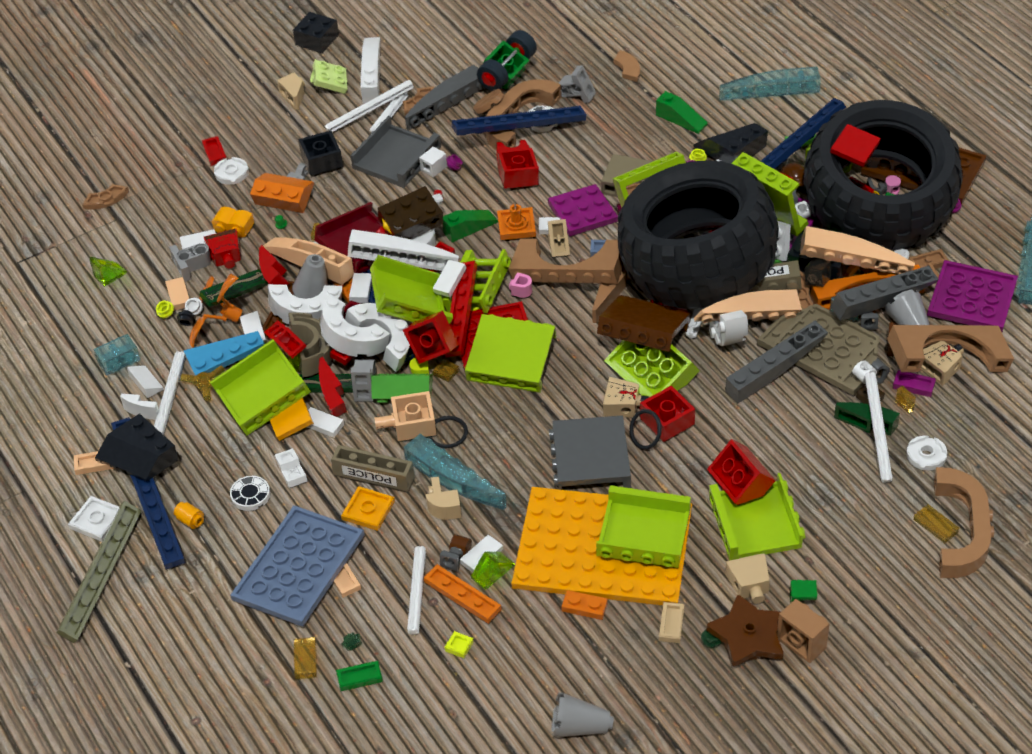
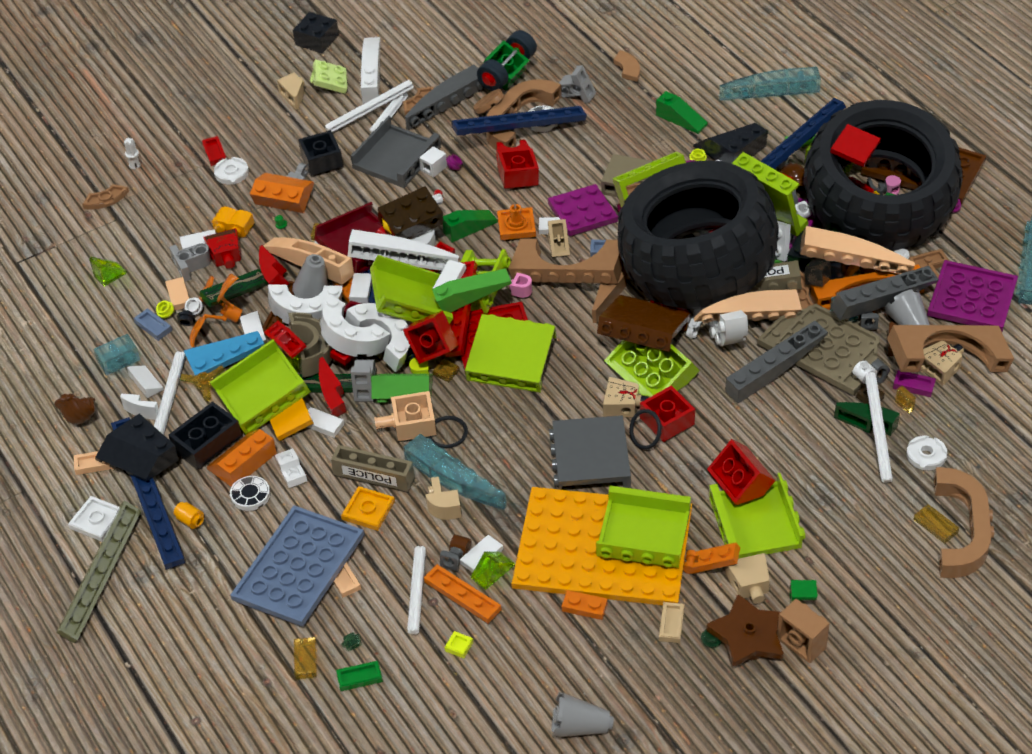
(75, 409): none -> reddish brown hair
(131, 153): none -> white axle
(152, 324): none -> sand blue tile
(205, 435): none -> black brick
(244, 457): none -> orange slope
(466, 290): none -> bright green slope
(711, 558): none -> orange plate

